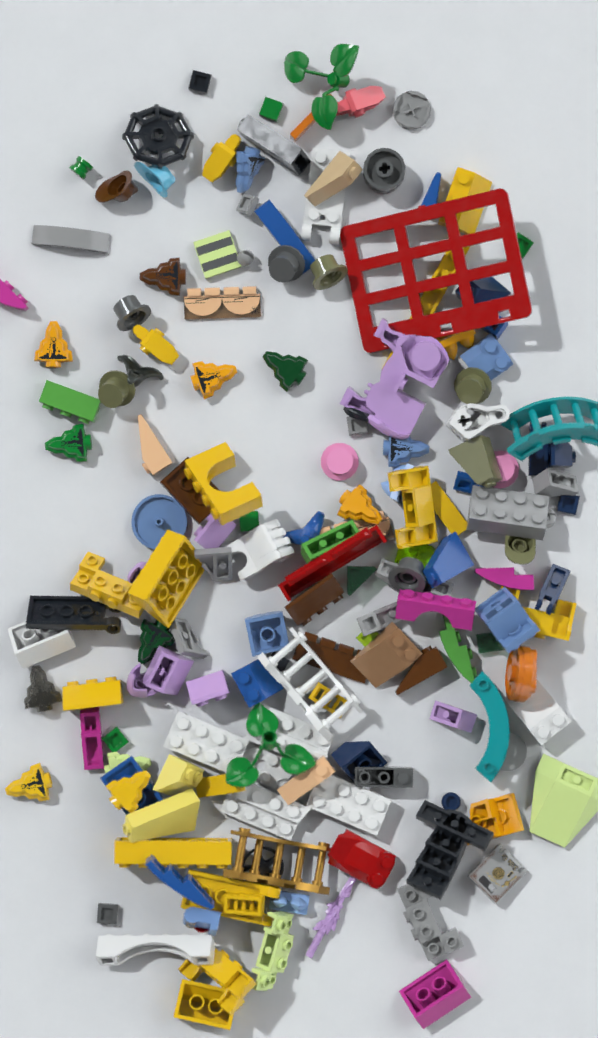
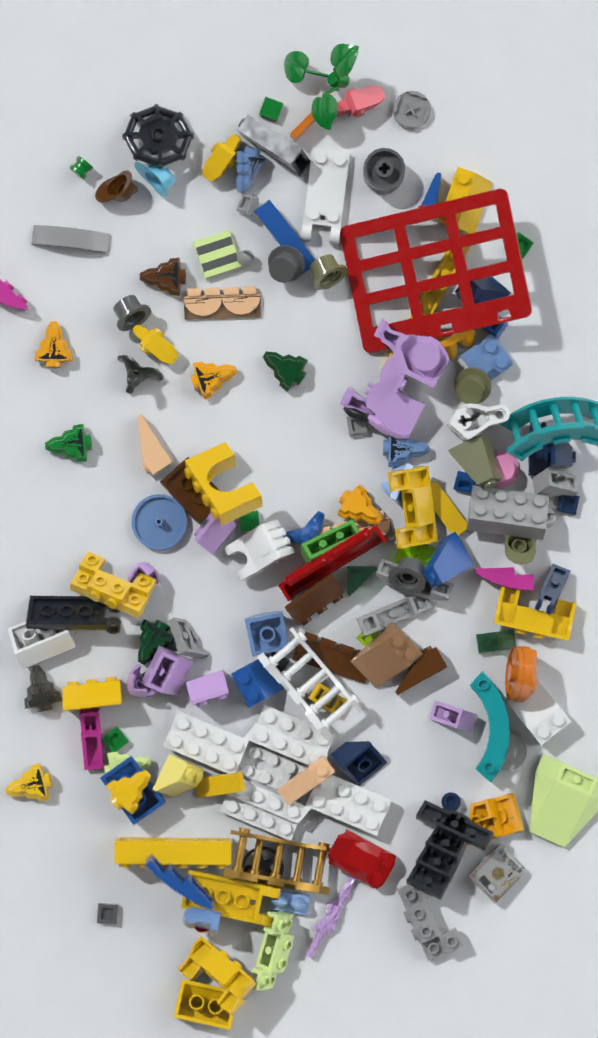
(69, 402): bright green brick -> none
(115, 390): olive piece -> none
(115, 950): white arch -> none
(163, 818): light yellow slope -> none
(167, 578): yellow slope -> none
(200, 82): black tile -> none
(216, 562): light grey wing -> none
(244, 897): yellow slope -> none
(264, 723): green plant -> none
(336, 177): tan slope -> none
(339, 461): bright pink piece -> none
(384, 776): dark grey slope -> none
(434, 994): dark pink slope -> none
(457, 610): dark pink arch -> none
(459, 655): bright green slope -> none
(506, 620): medium blue bracket -> none

